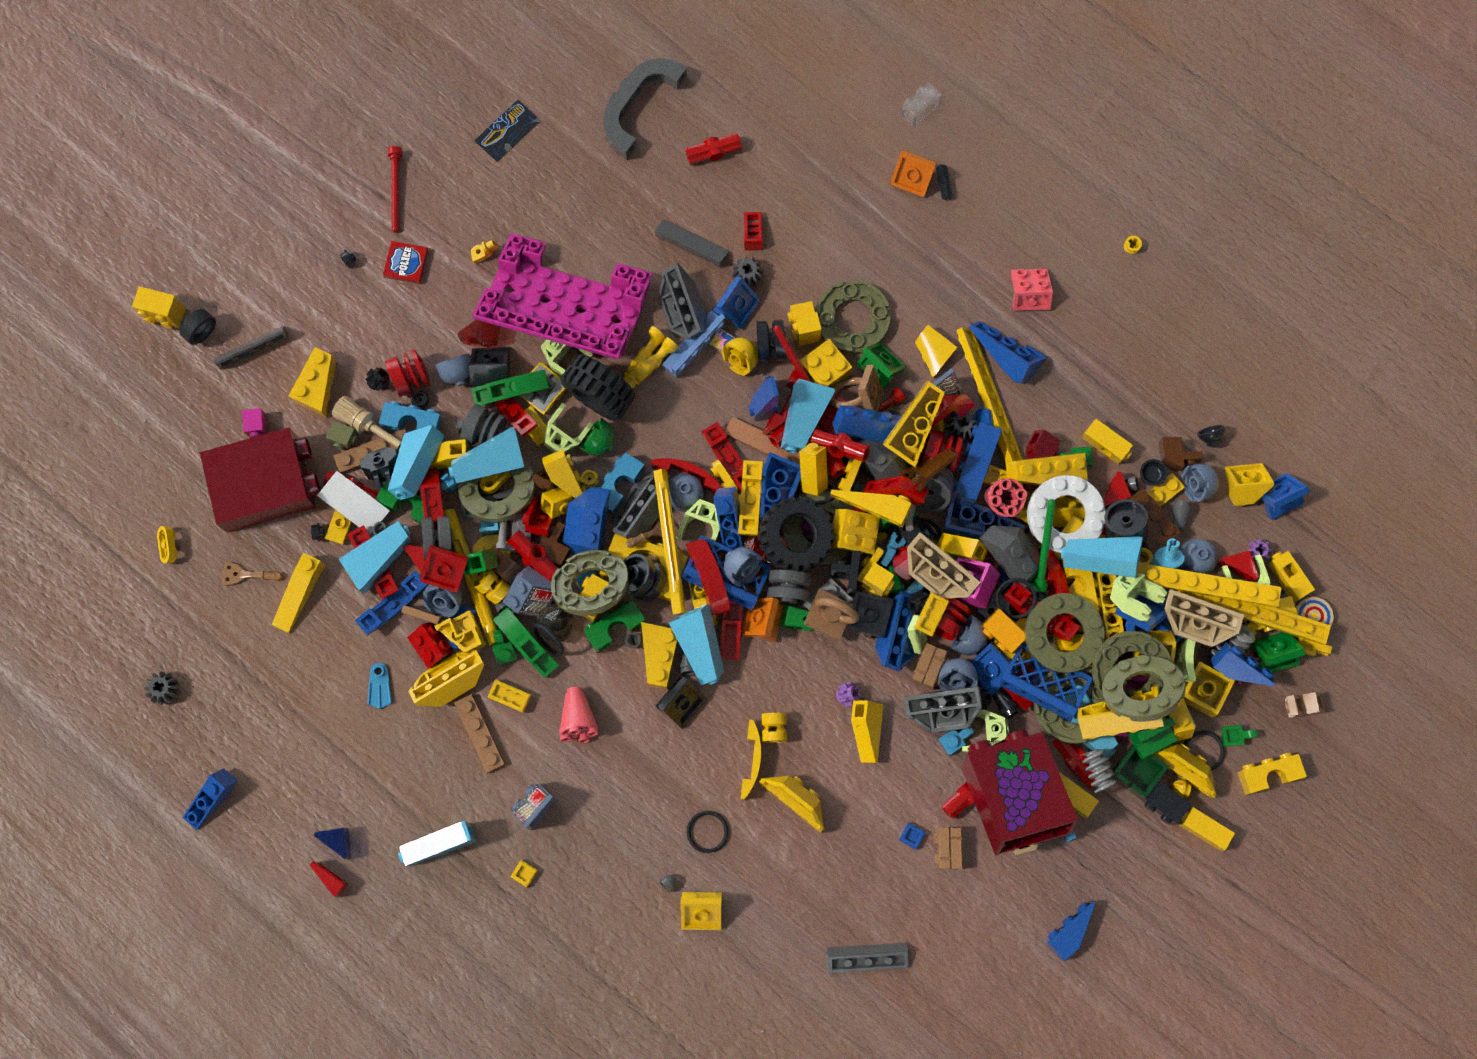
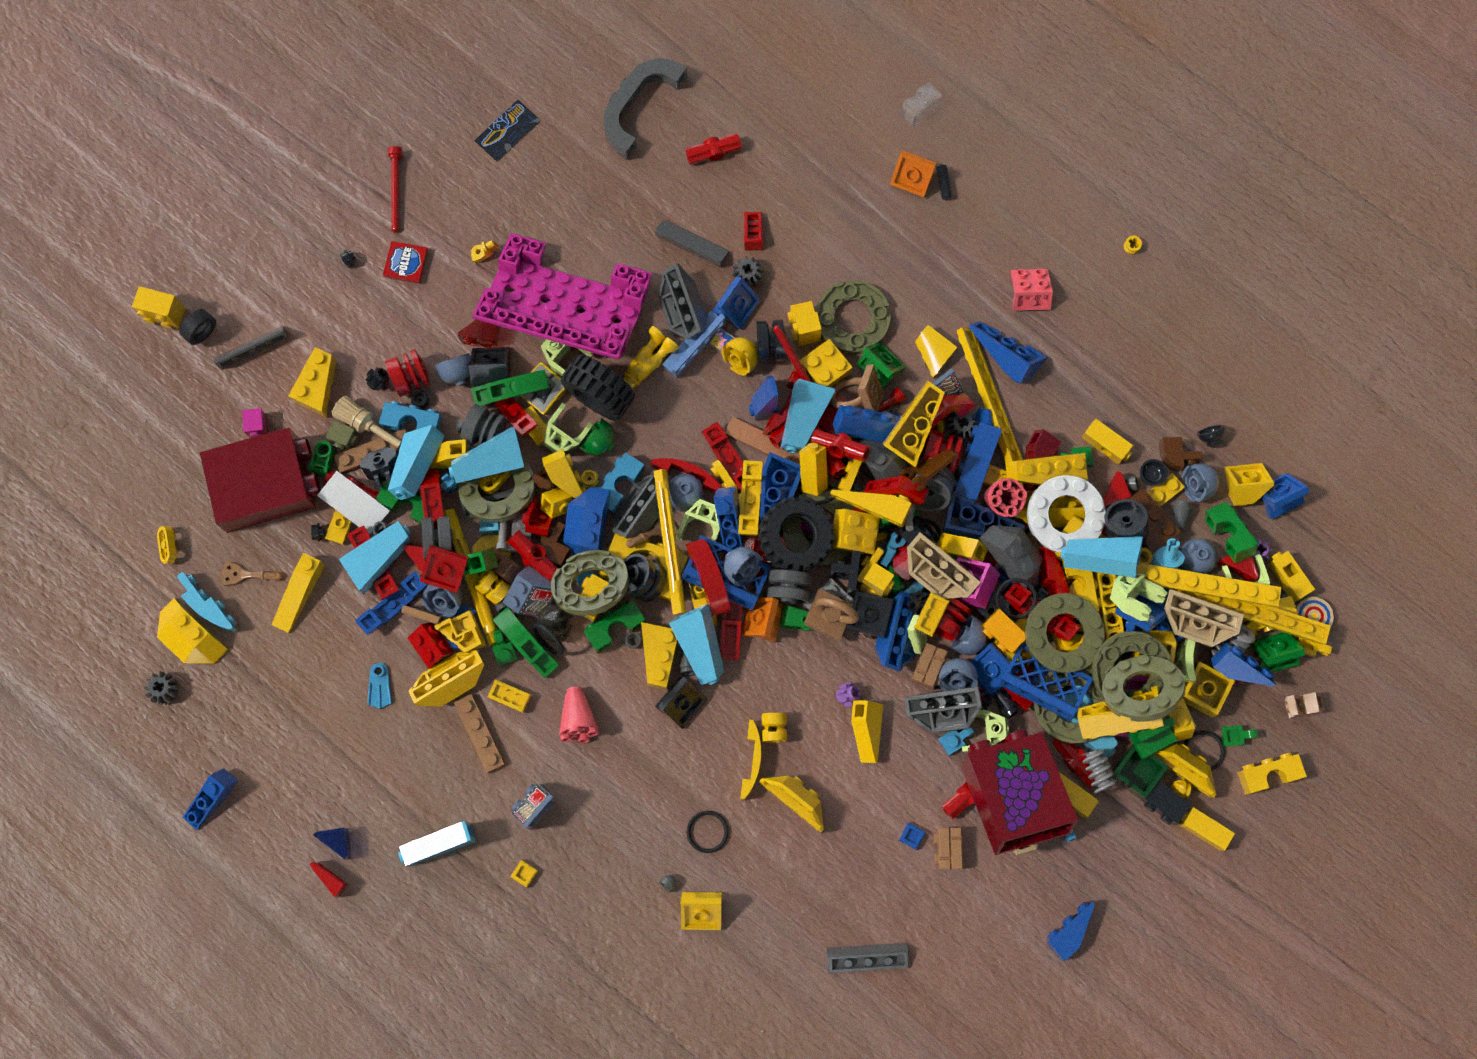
(187, 636): none -> yellow wedge
(207, 608): none -> medium azure slope
(321, 463): none -> green piece
(1040, 583): green piece -> none
(1225, 519): none -> green arch

